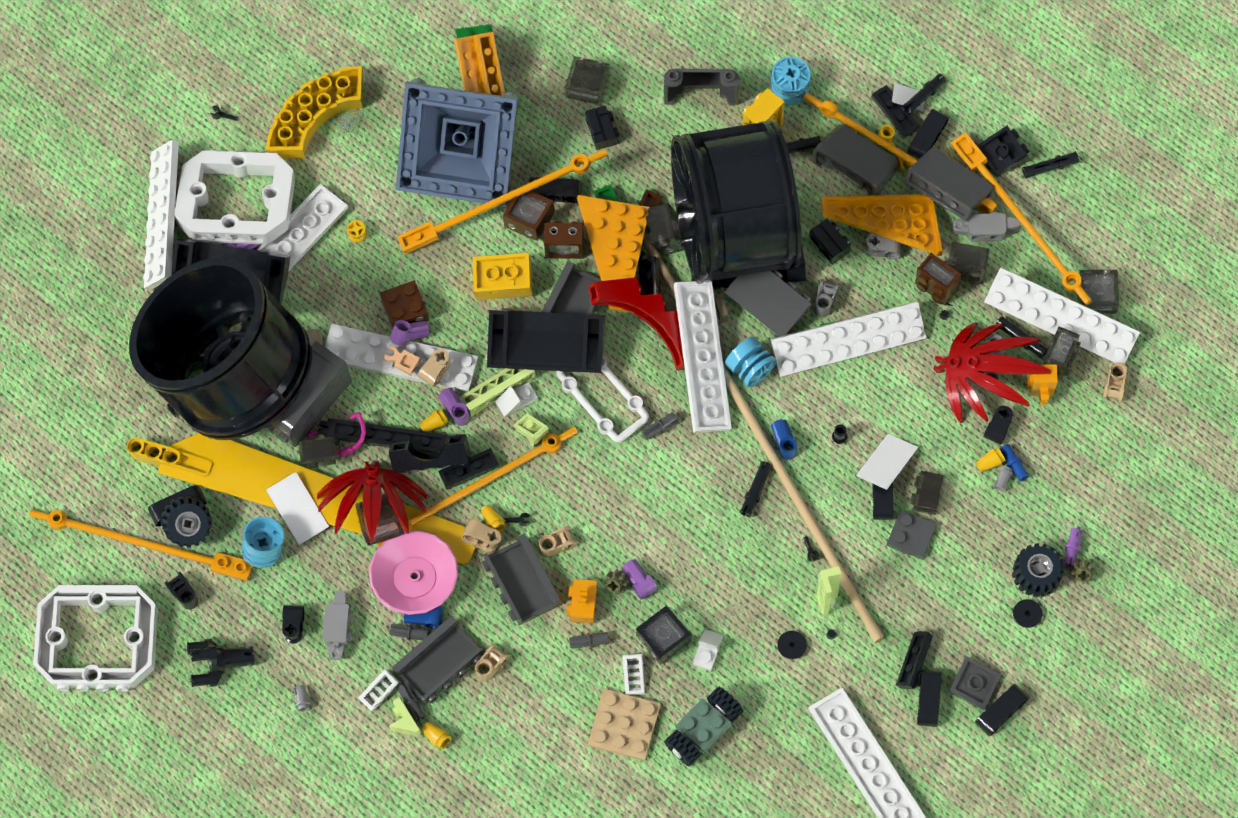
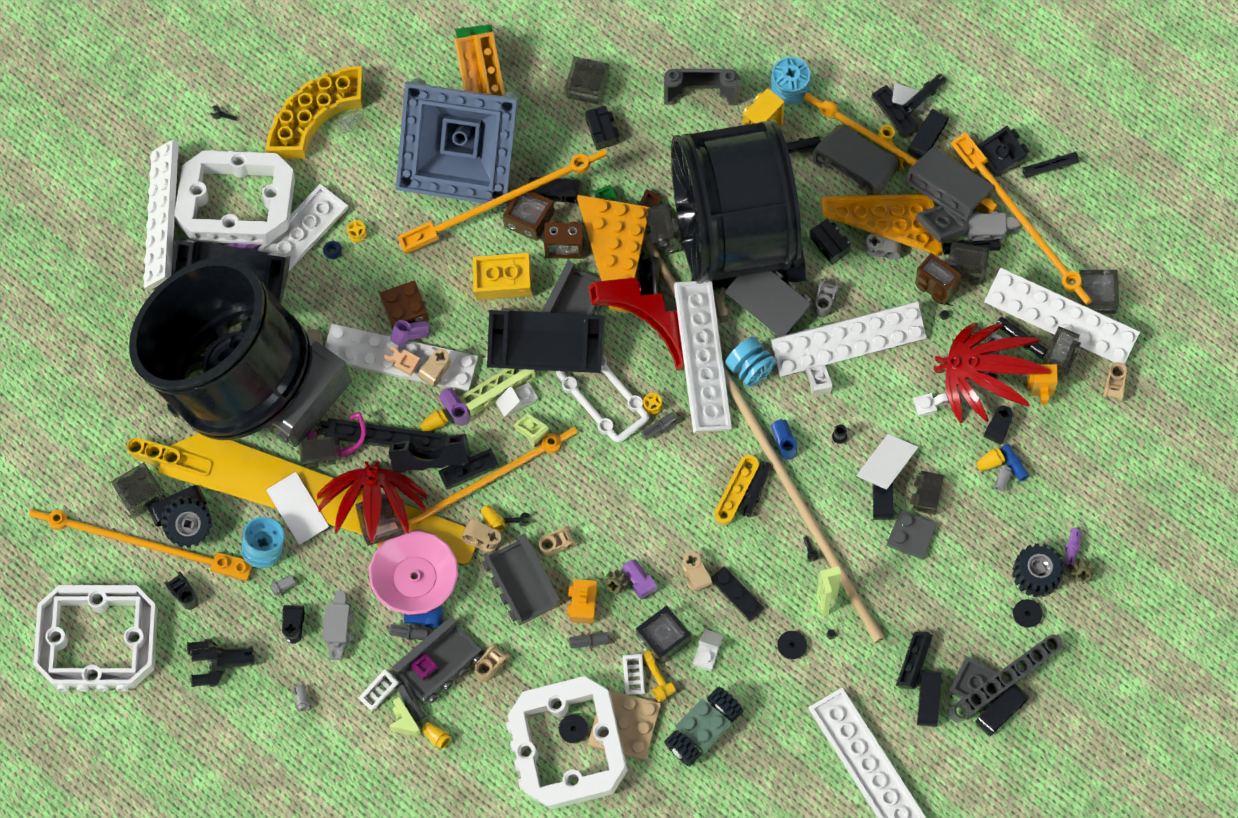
(138, 490): none -> clear smoke piece
(282, 584): none -> light grey pin
(329, 245): none -> dark blue plate
(424, 667): none -> magenta tile
(573, 728): none -> black piece
(588, 786): none -> white panel
(651, 400): none -> yellow wheel
(664, 689): none -> yellow brick
(697, 575): none -> tan piece
(736, 490): none -> yellow plate
(736, 593): none -> black plate
(819, 380): none -> white slope
(927, 404): none -> white plate
(941, 223): none -> dark grey plate
(993, 245): none -> black pin
(999, 684): none -> dark grey beam

